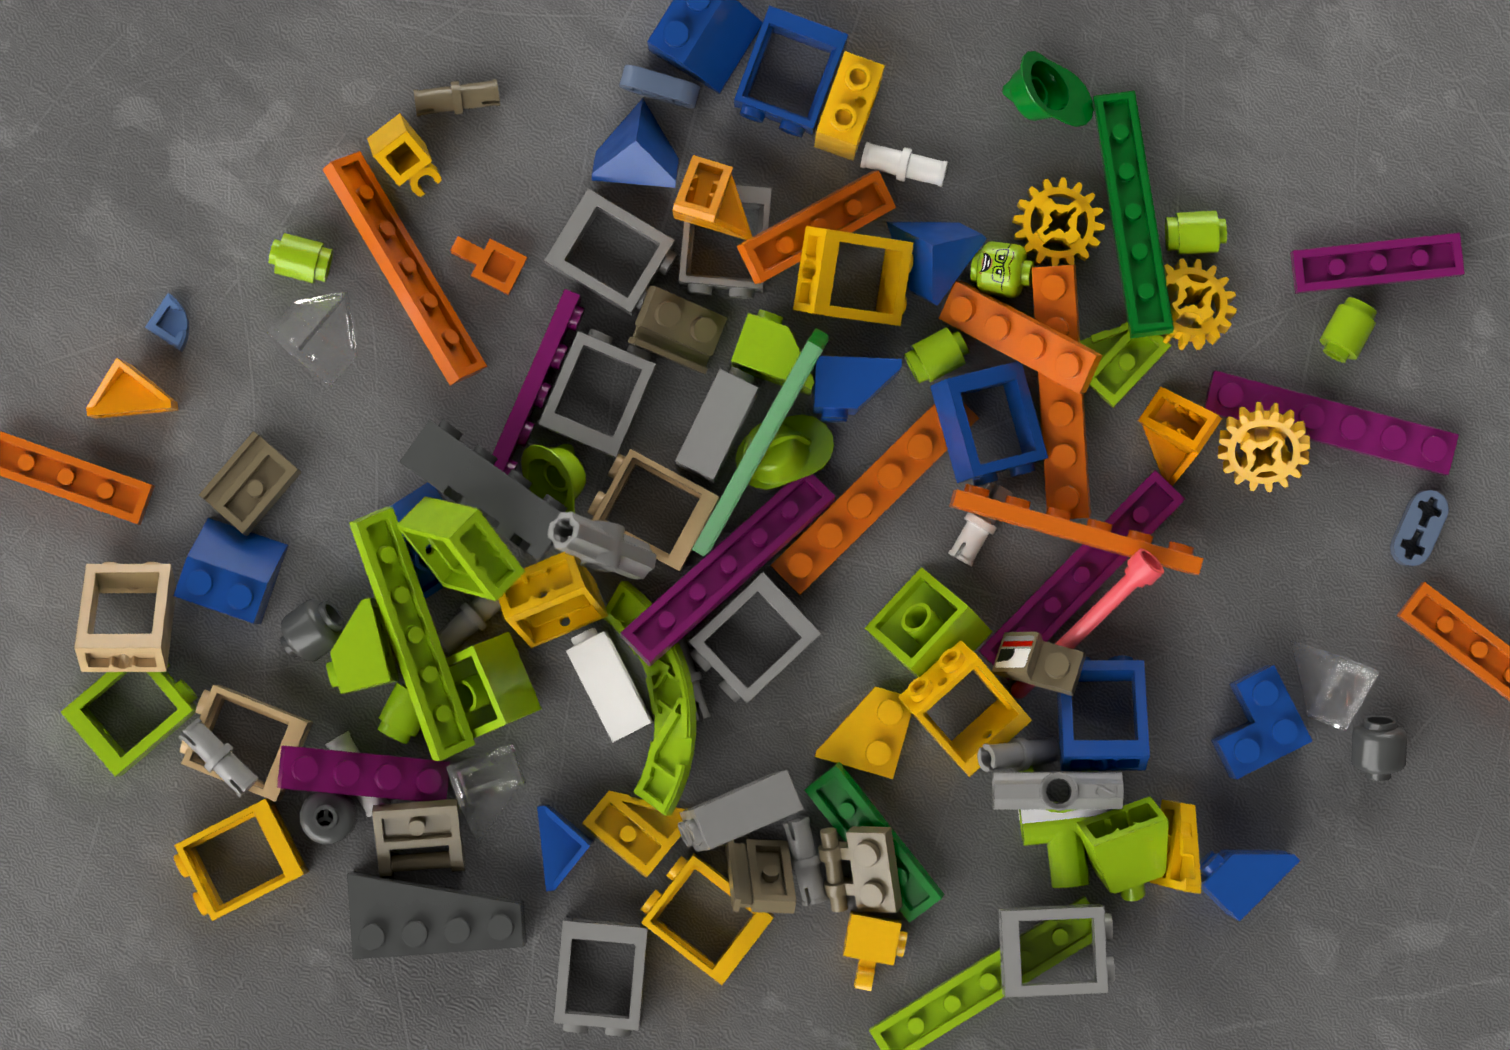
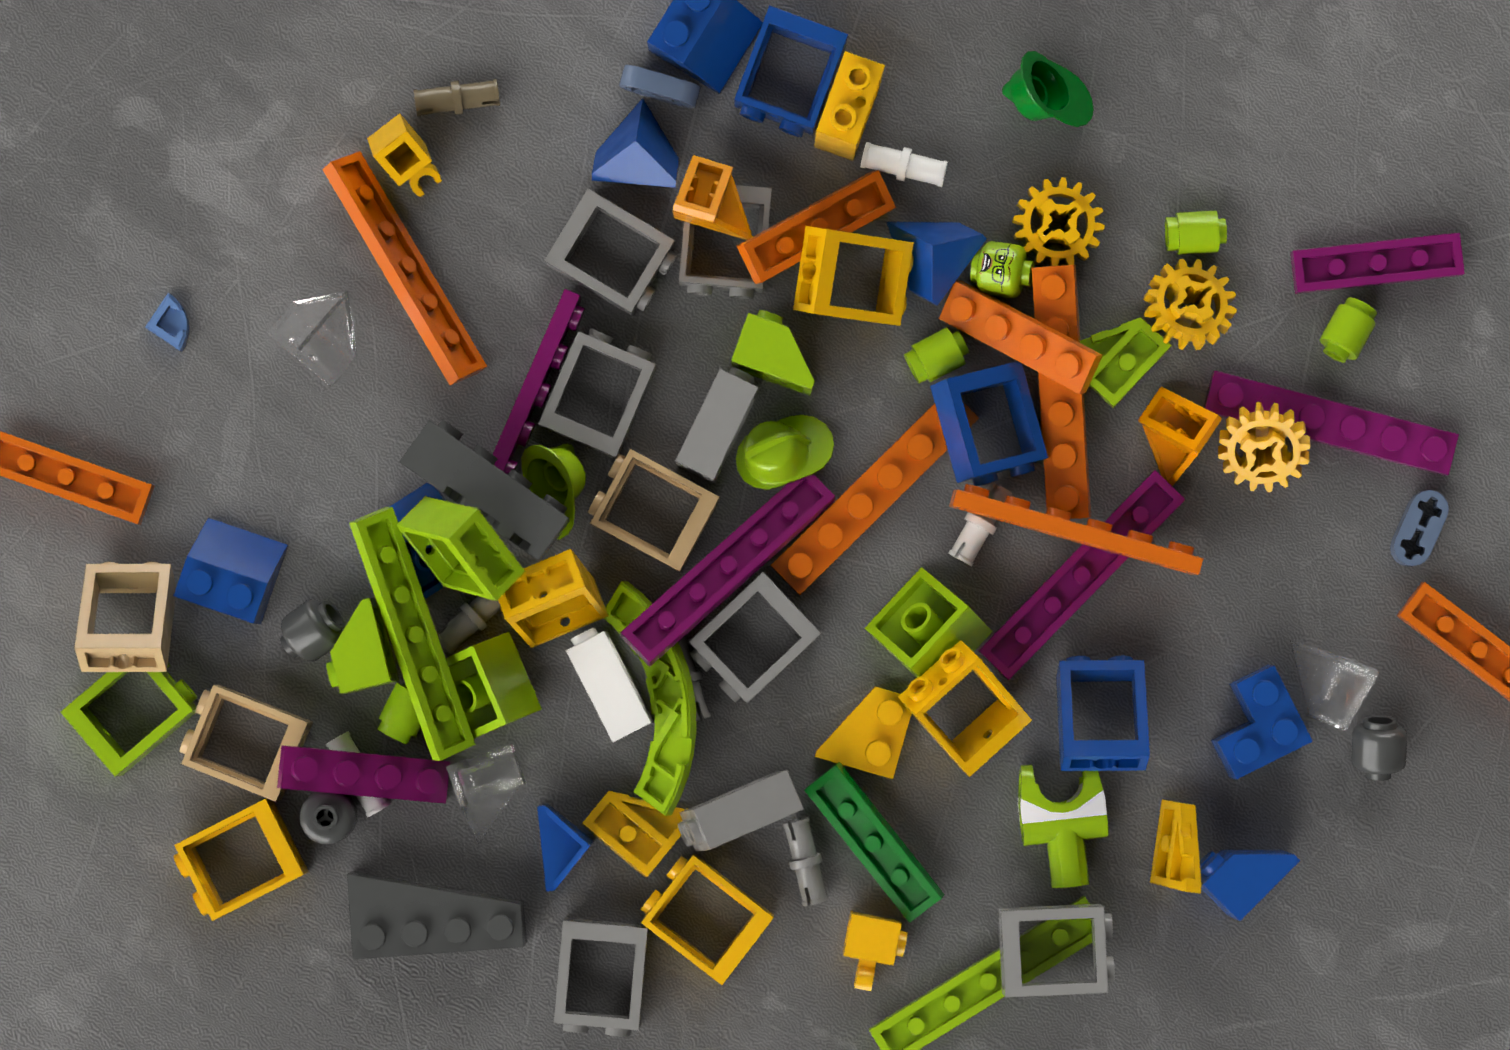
(128, 393): light orange slope -> none
(218, 757): light grey pin -> none
(250, 483): dark tan plate -> none
(301, 258): lime brick -> none
(415, 827): dark tan plate -> none
(495, 264): orange plate -> none
(601, 545): light grey piece -> none
(677, 329): dark tan plate -> none
(761, 442): tile -> none
(761, 876): dark tan plate -> none
(849, 383): blue slope -> none
(872, 867): dark tan plate -> none
(1018, 754): light grey pin -> none
(1038, 663): dark tan slope -> none
(1085, 791): light grey piece -> none
(1127, 846): lime torso -> none
(1132, 214): green tile -> none
(1141, 570): coral piece -> none

